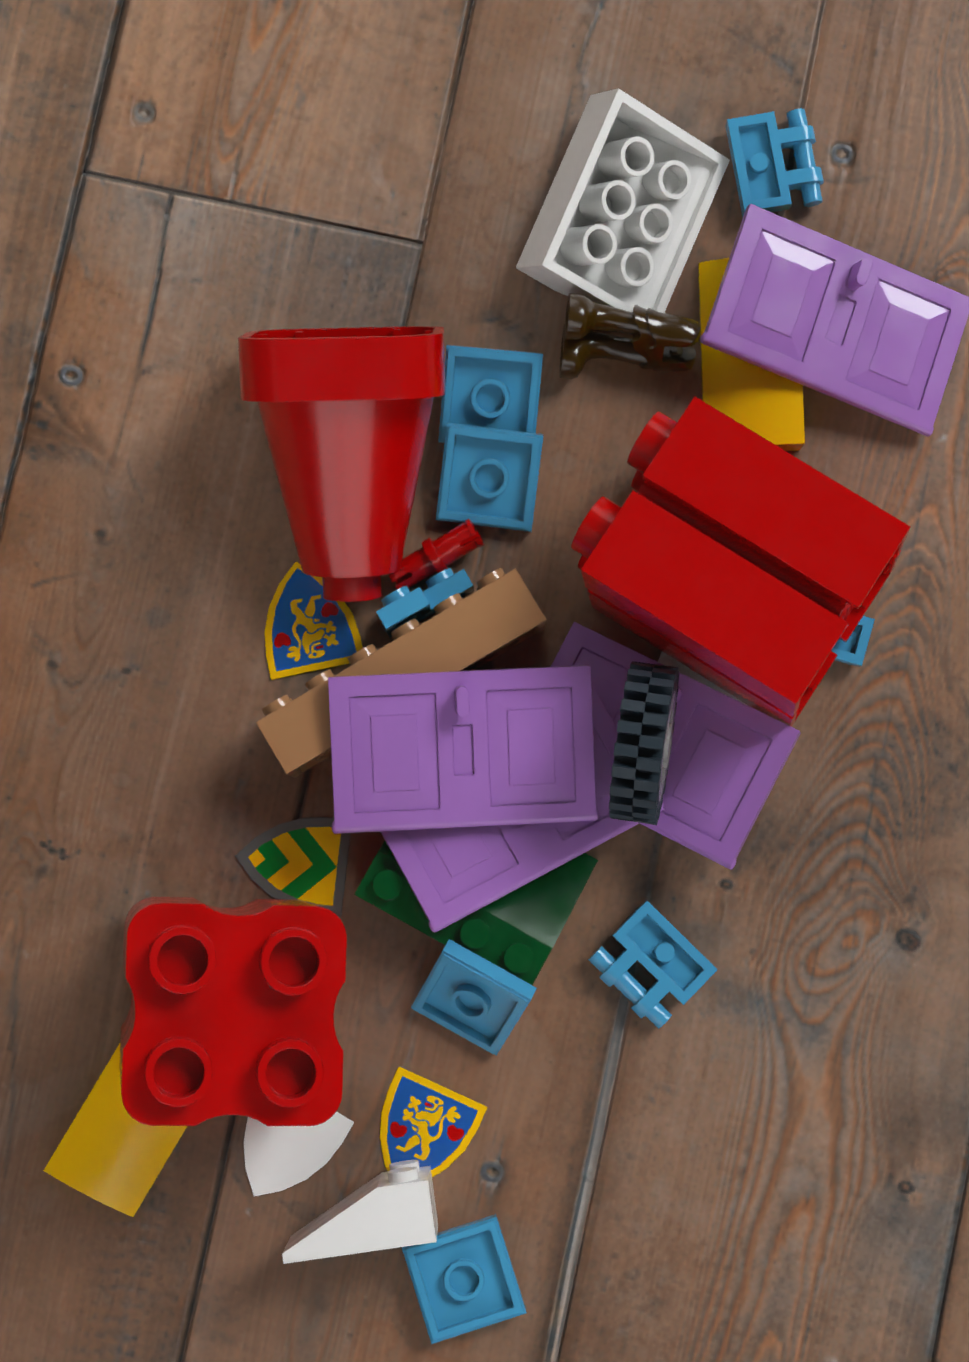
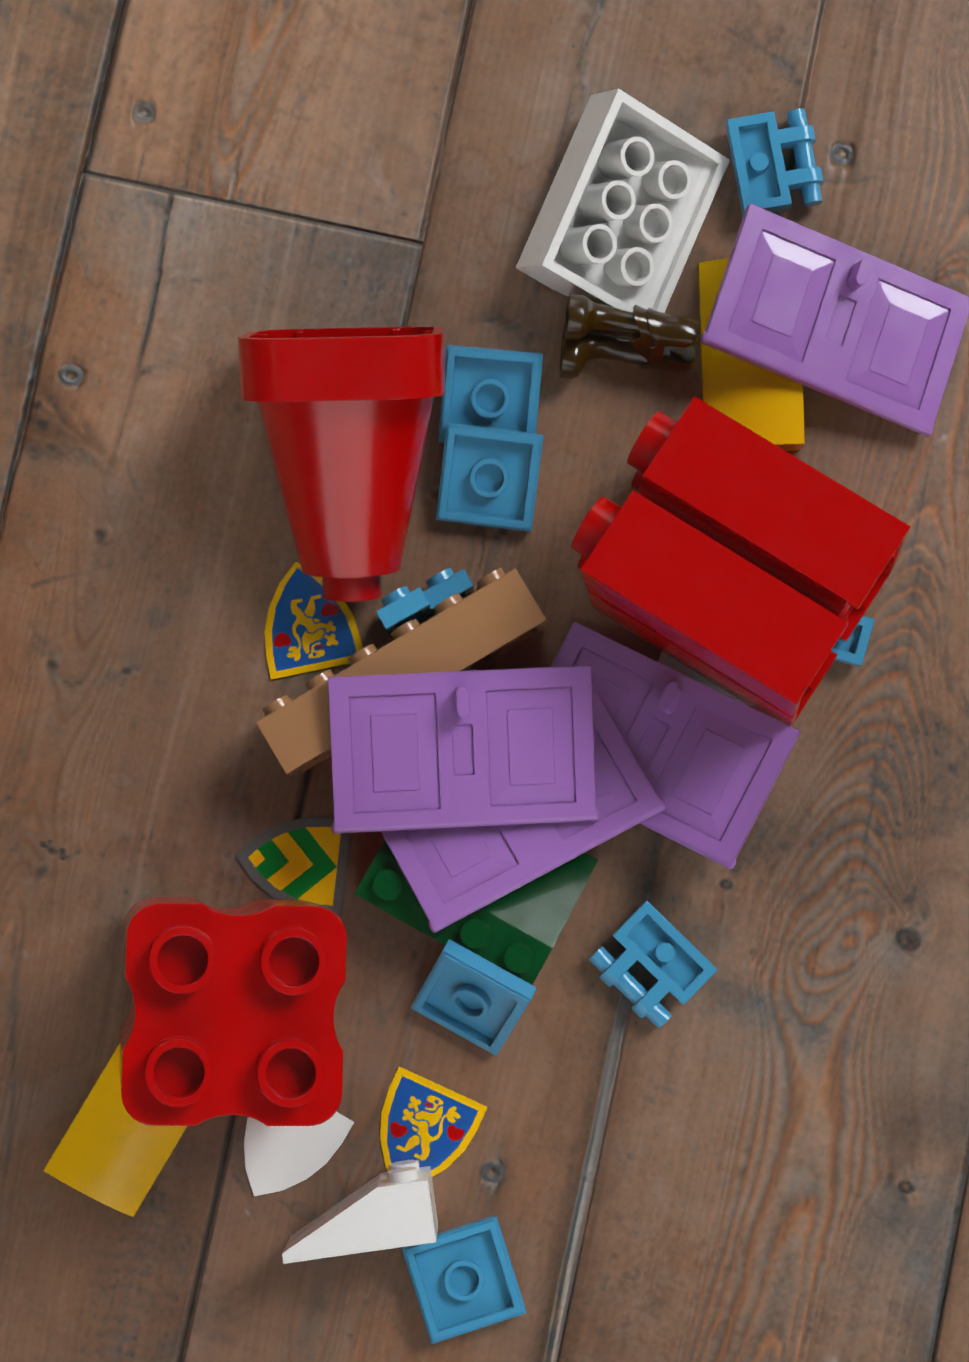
(437, 554): red pin -> none
(643, 742): black wheel -> none

